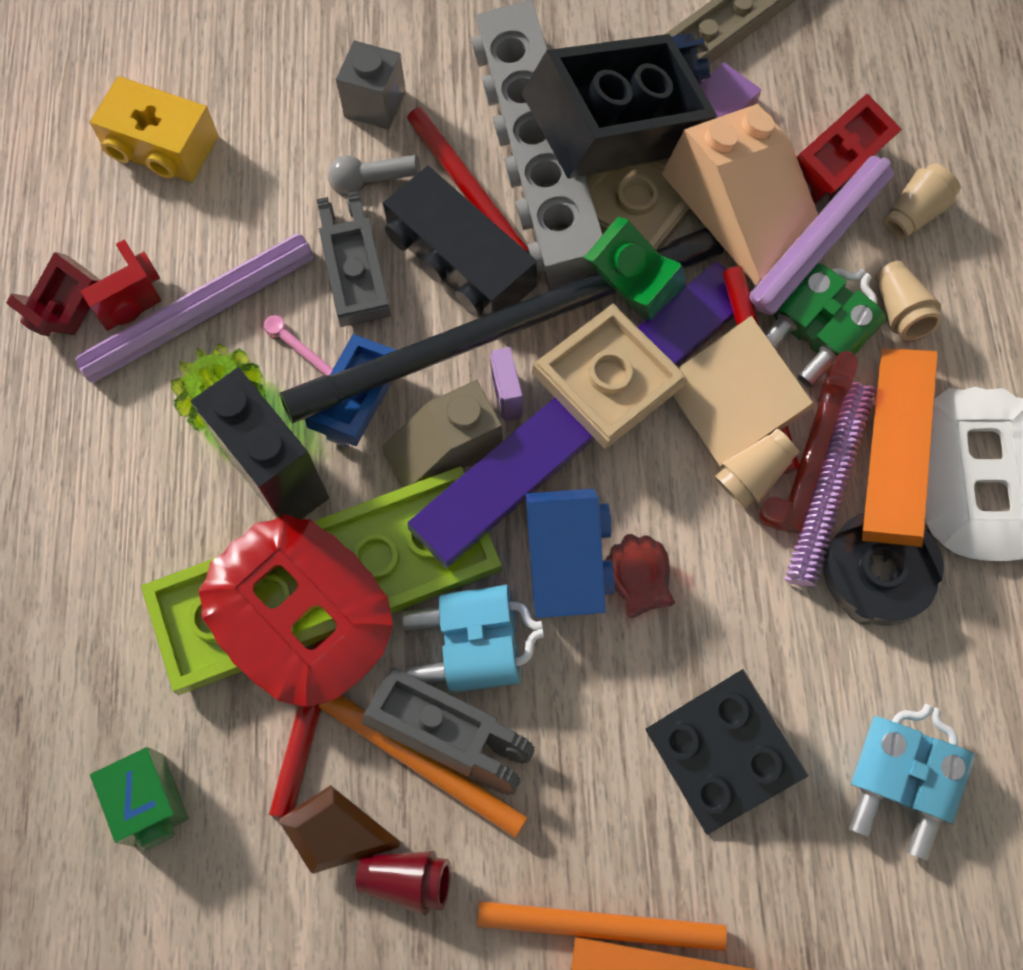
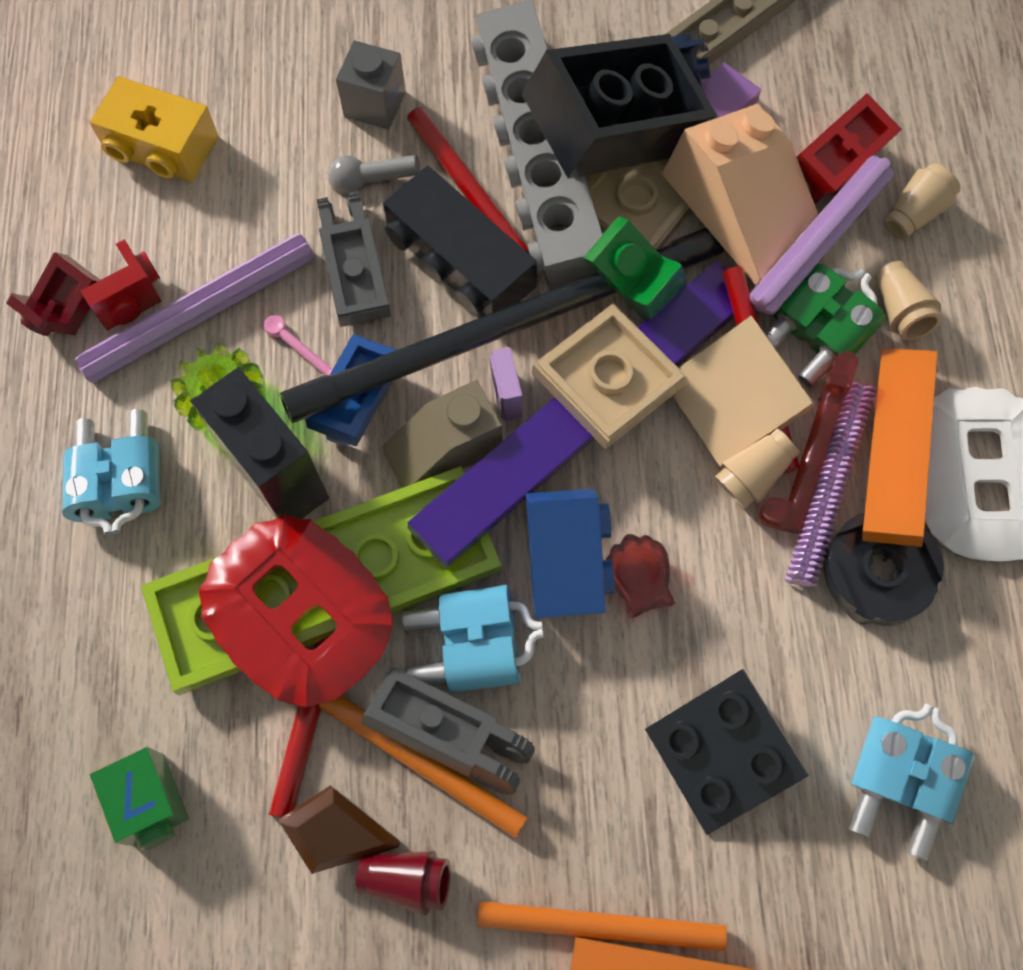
(113, 477): none -> medium azure piece

